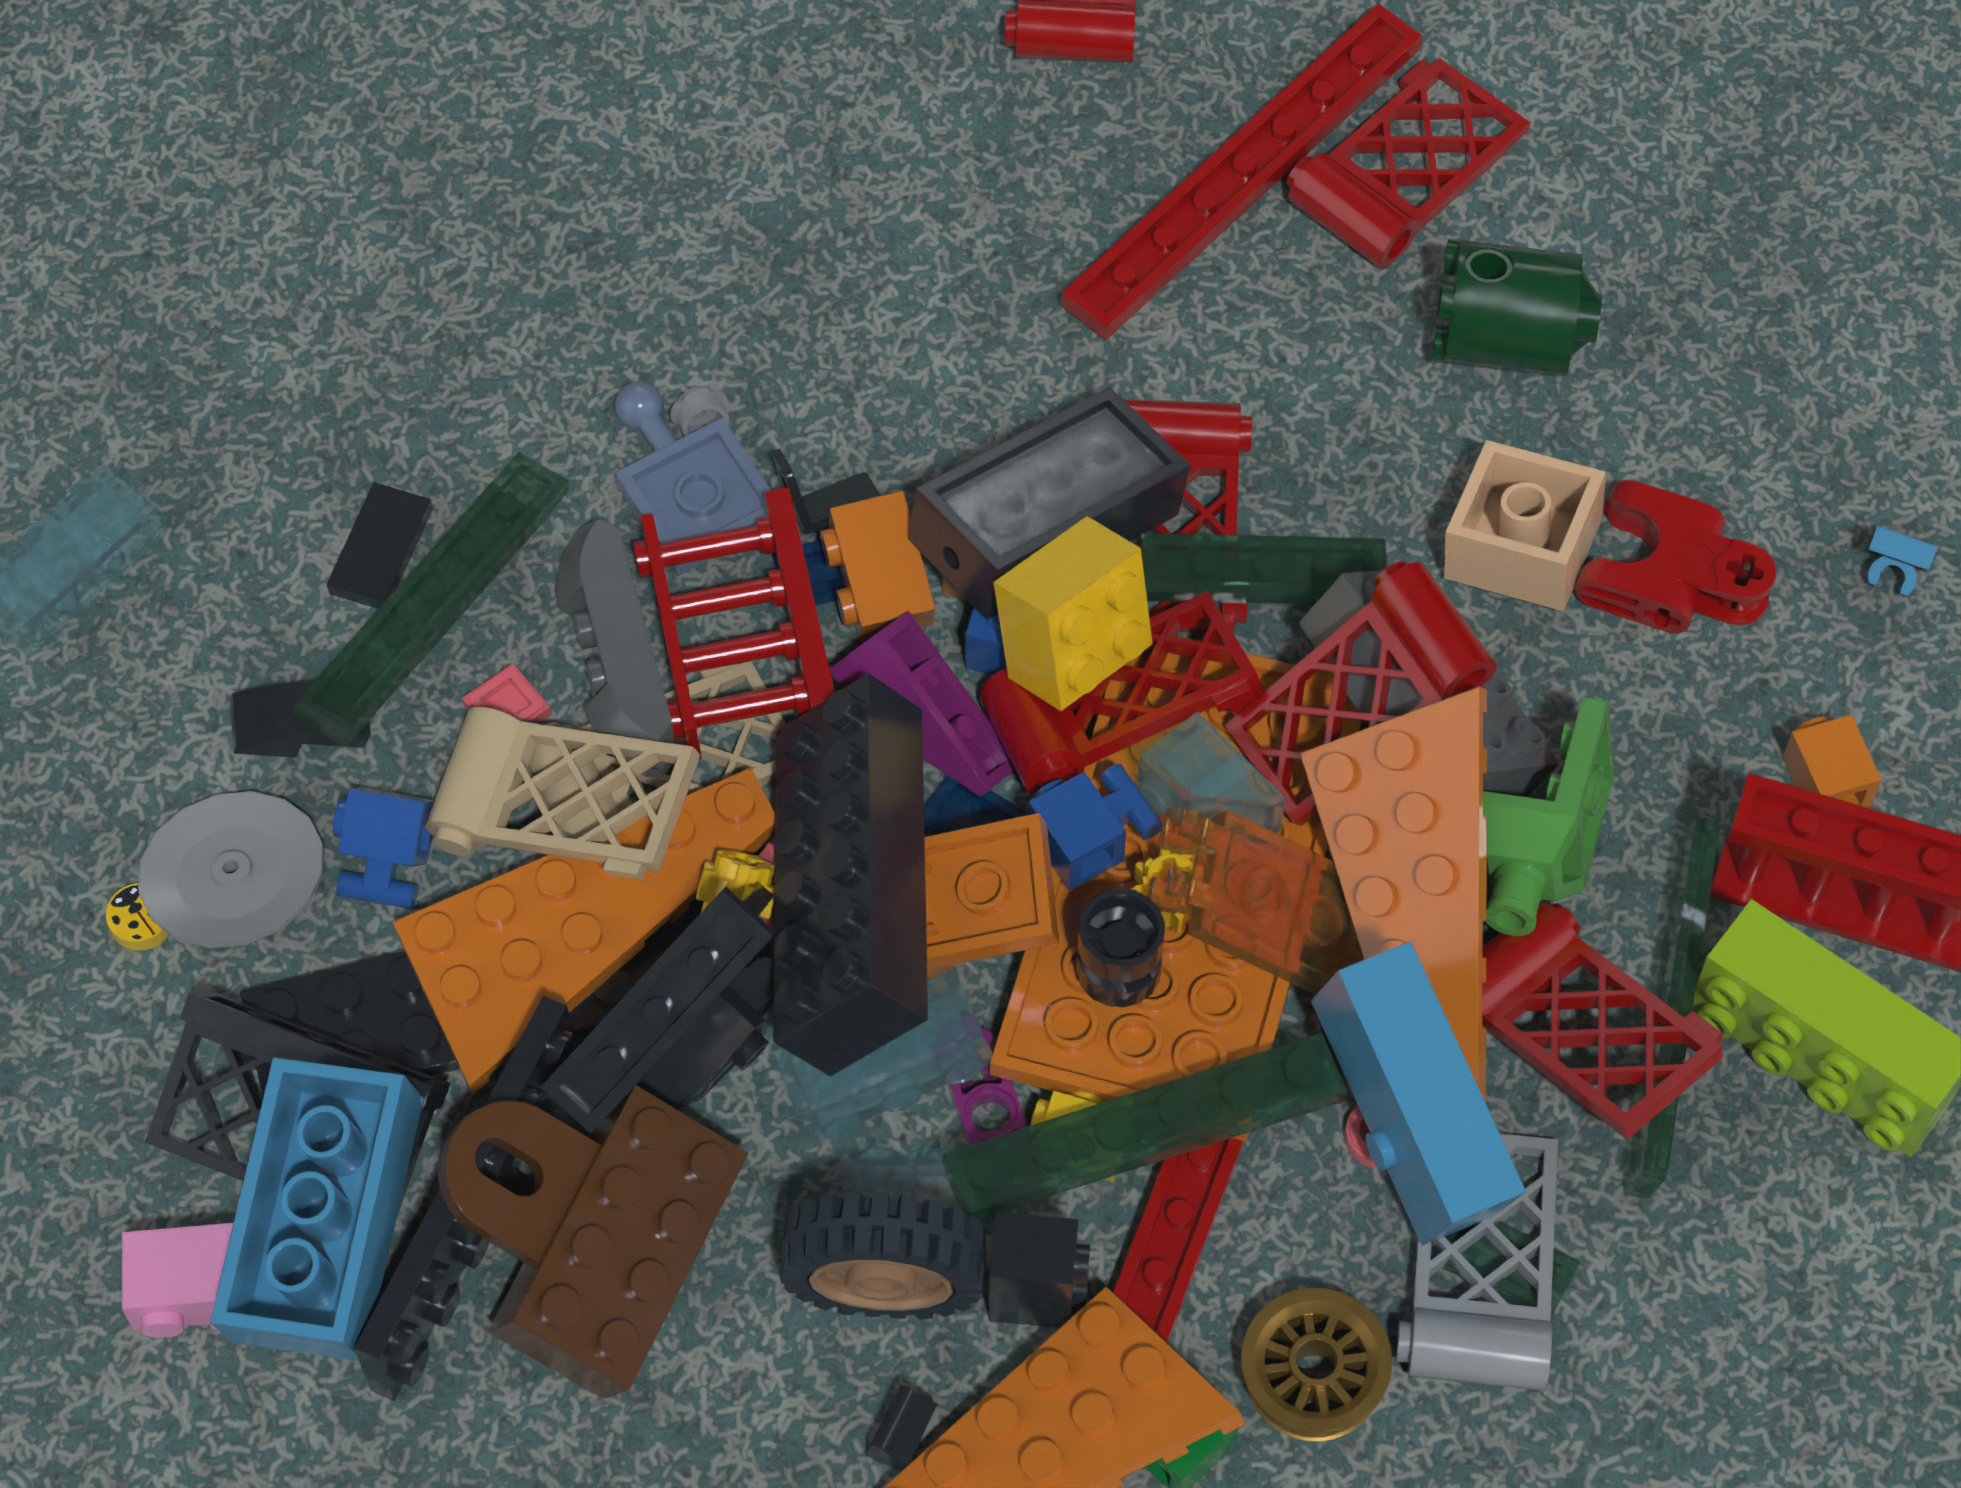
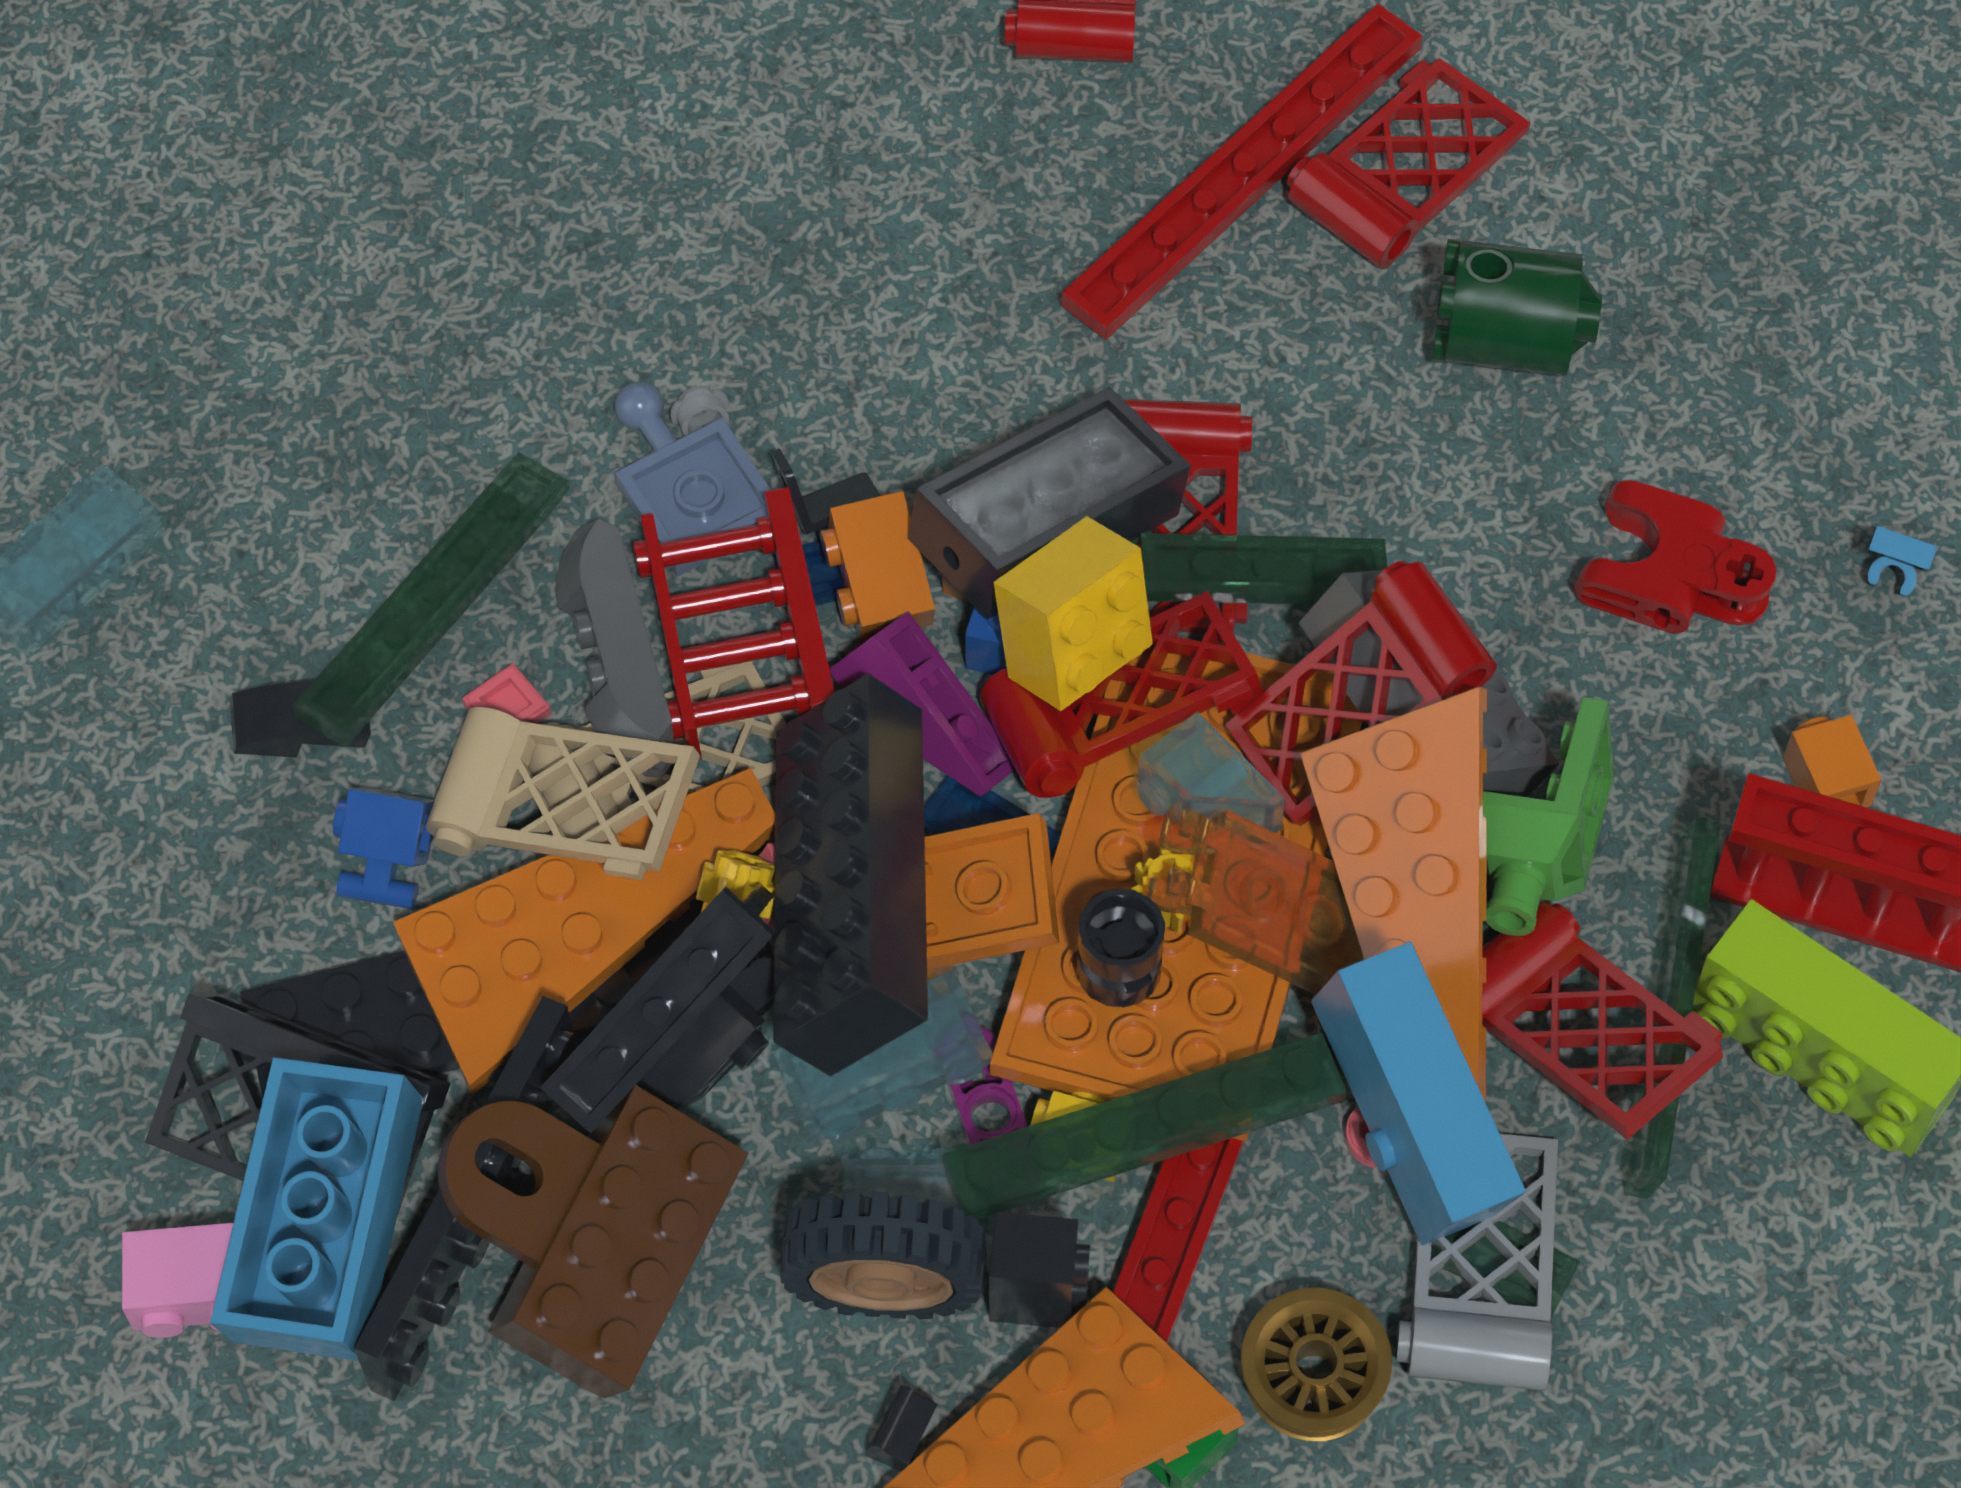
(131, 922): yellow tile -> none
(231, 869): light grey piece -> none
(379, 545): black tile -> none
(1087, 828): blue brick -> none
(1524, 525): light nougat brick -> none

